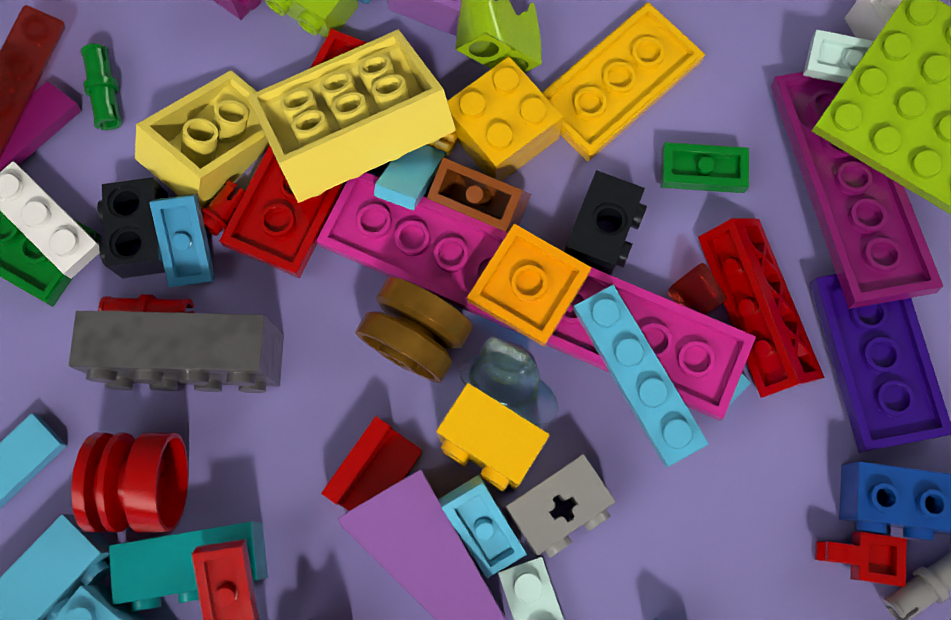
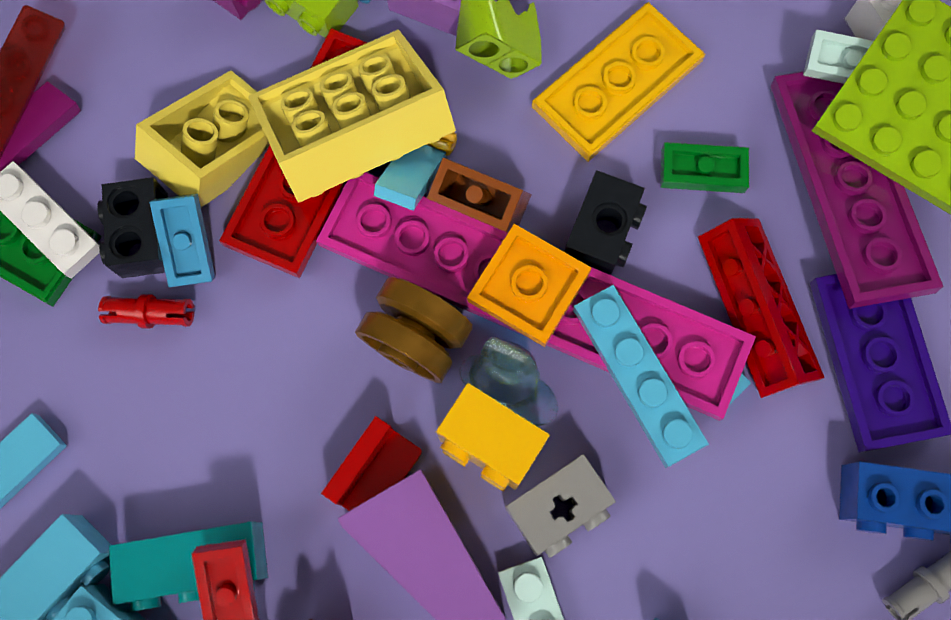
(101, 87): green pin -> none
(130, 482): red wheel -> none
(177, 350): flat silver brick -> none
(221, 209): red pin -> none
(482, 526): medium azure plate -> none
(504, 120): yellow brick -> none
(698, 291): clear red slope -> none
(871, 557): red plate -> none

